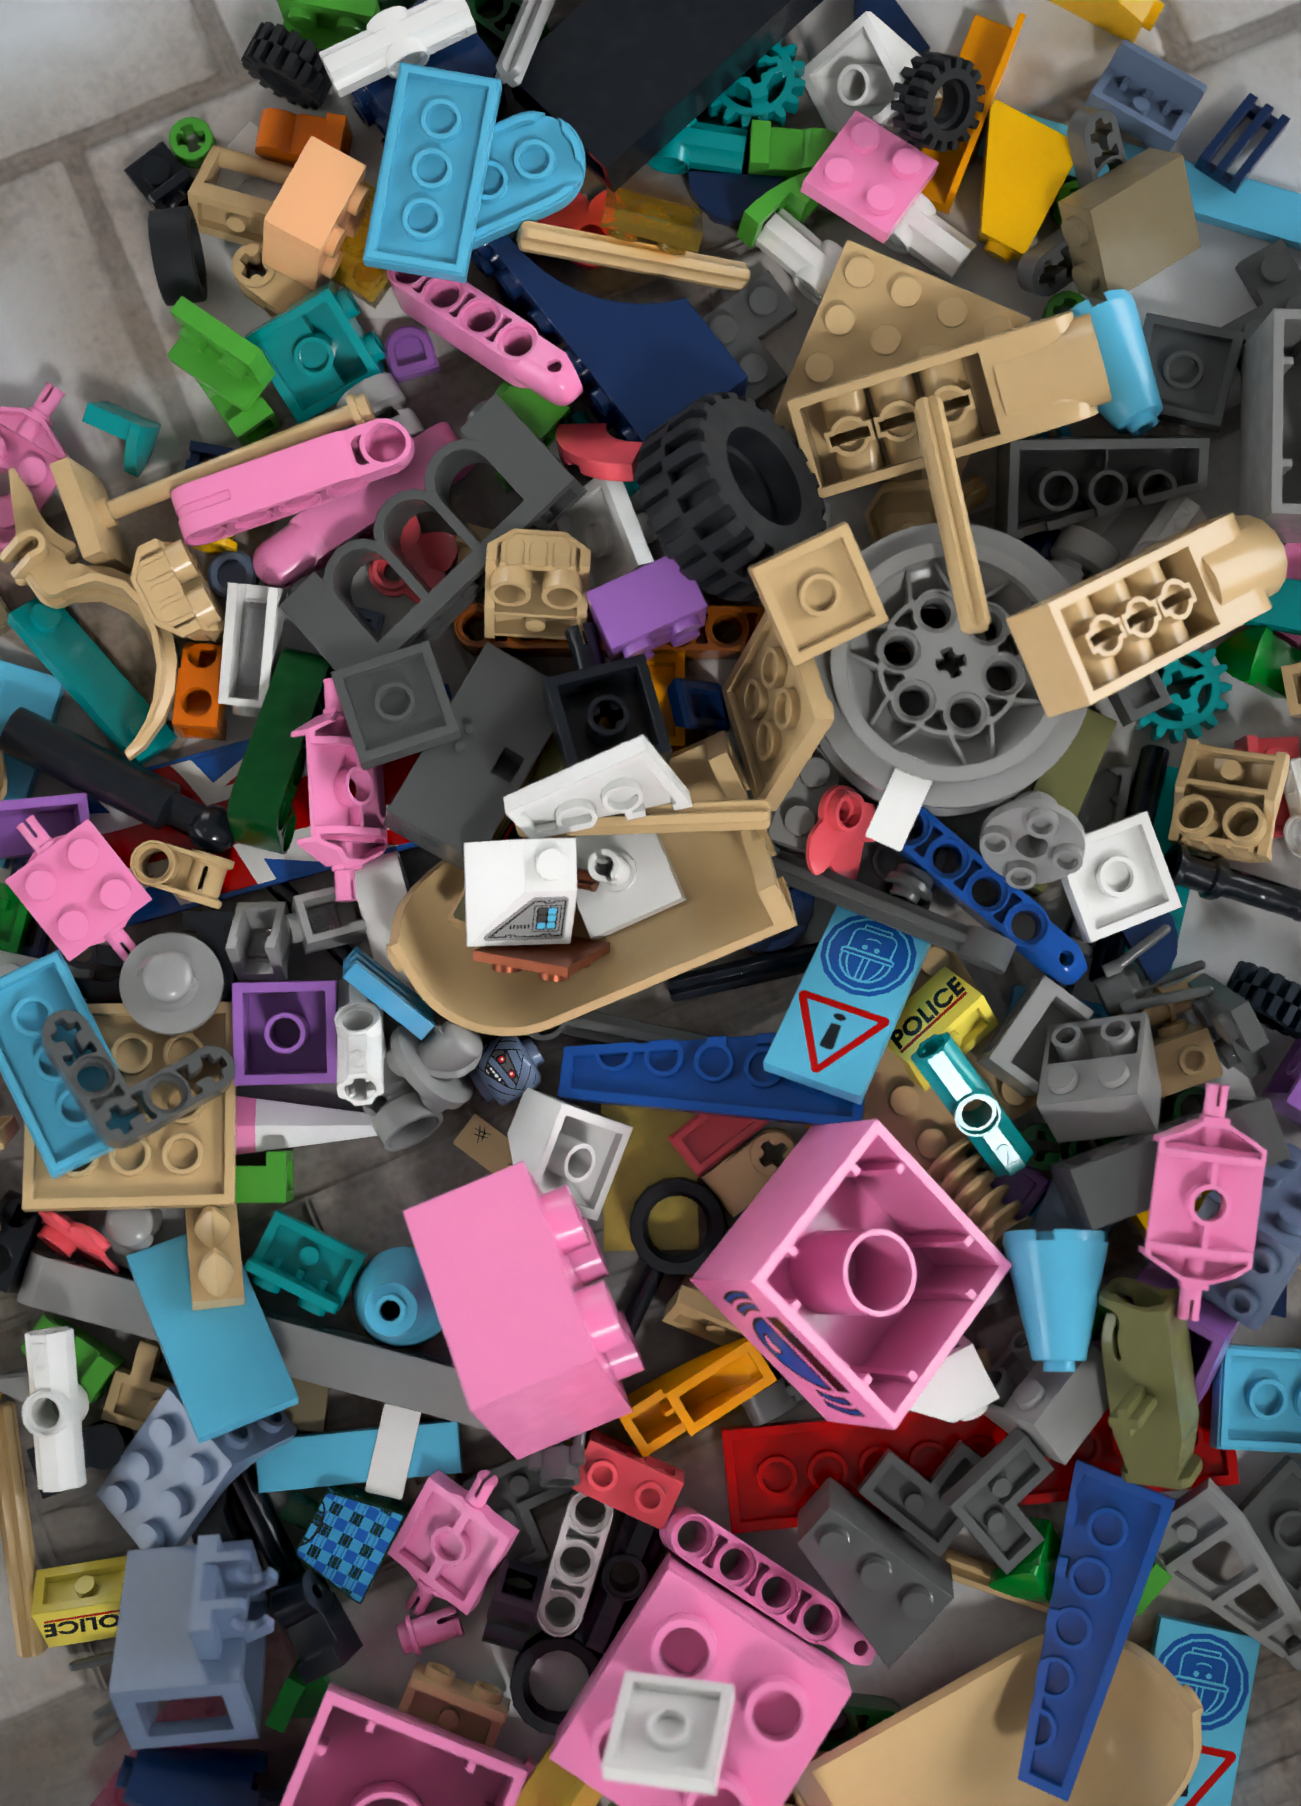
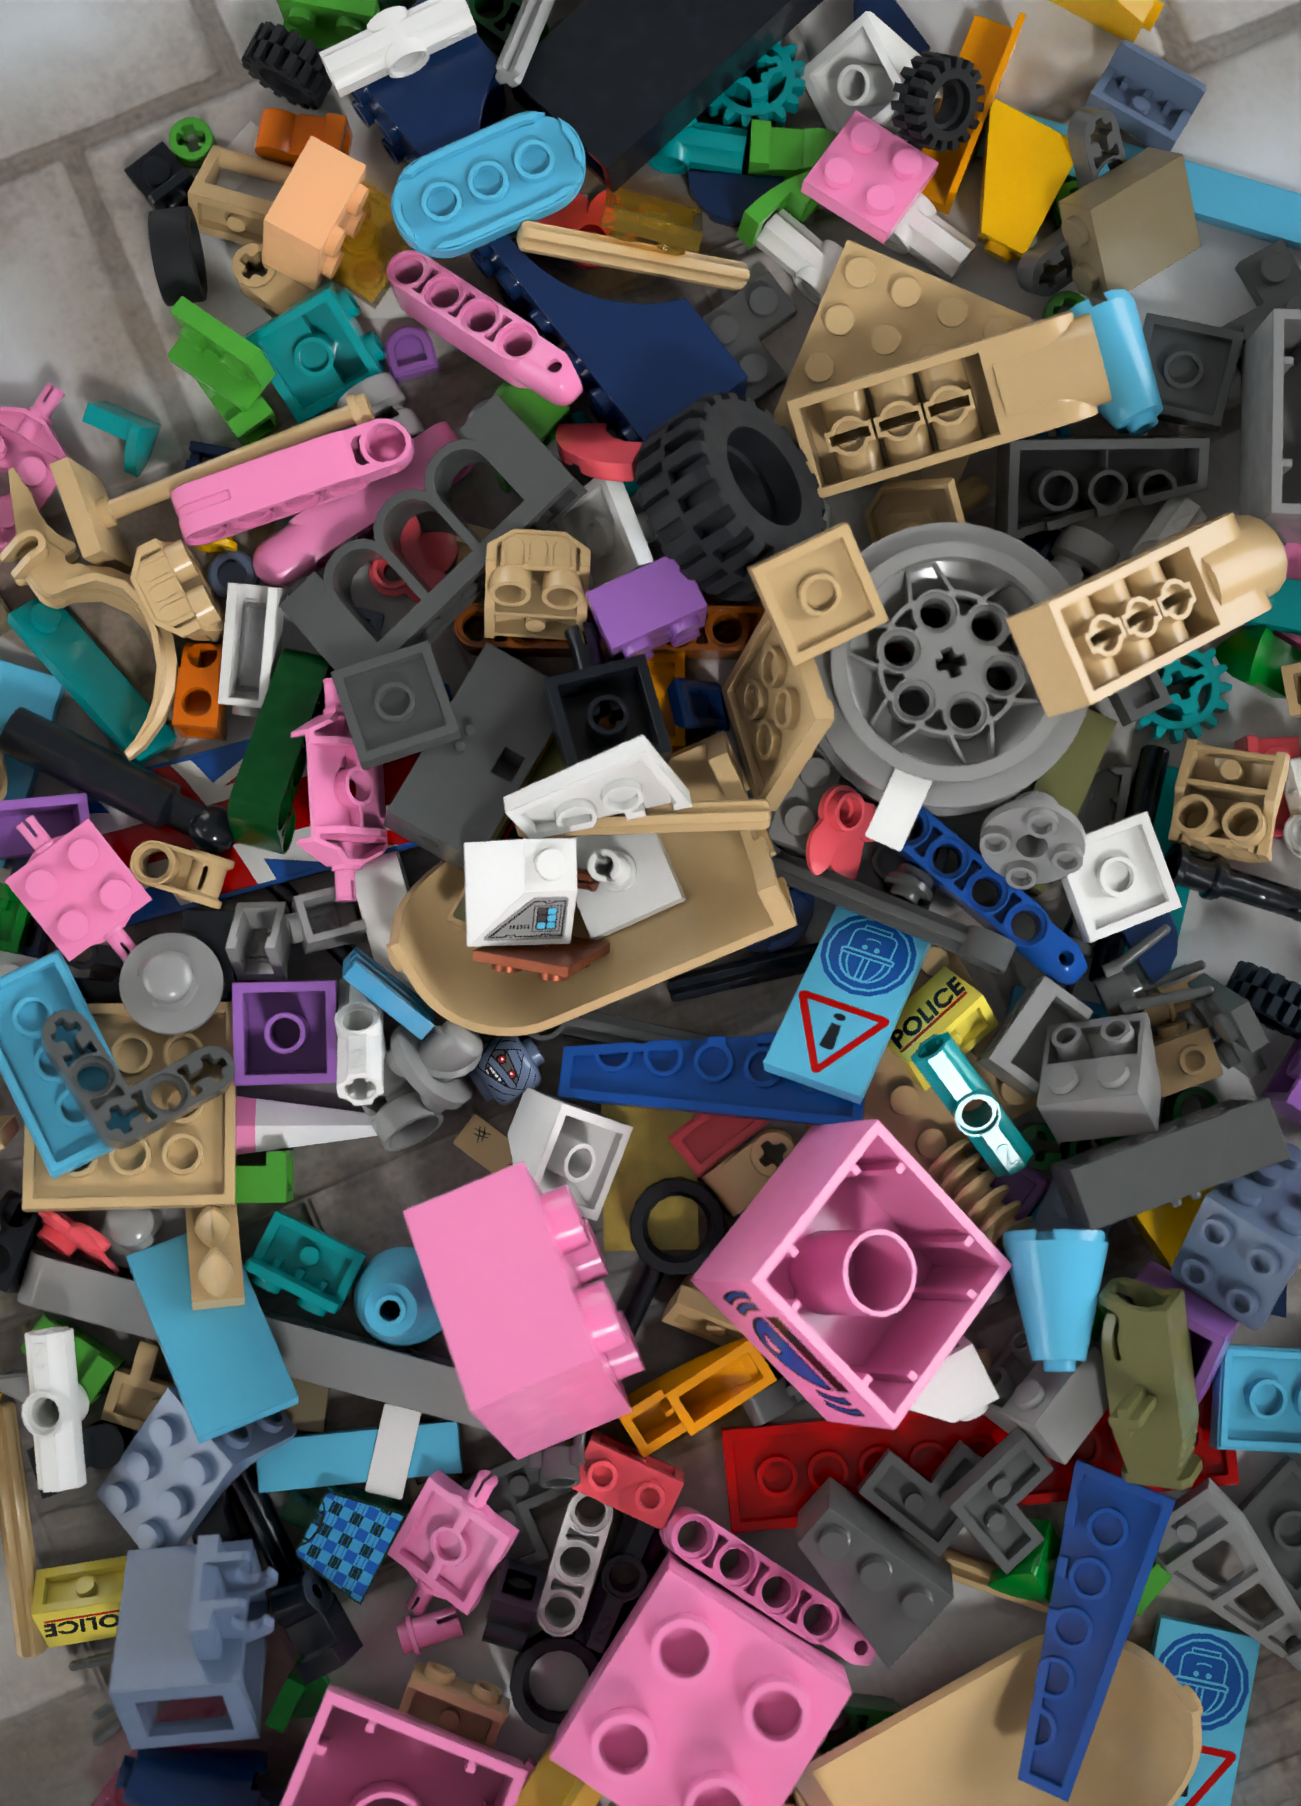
(432, 172): medium azure tile -> none
(669, 1732): white tile -> none
(951, 515): tan axle -> none
(1195, 1159): bright pink plate -> none
(1260, 118): dark blue tile -> none

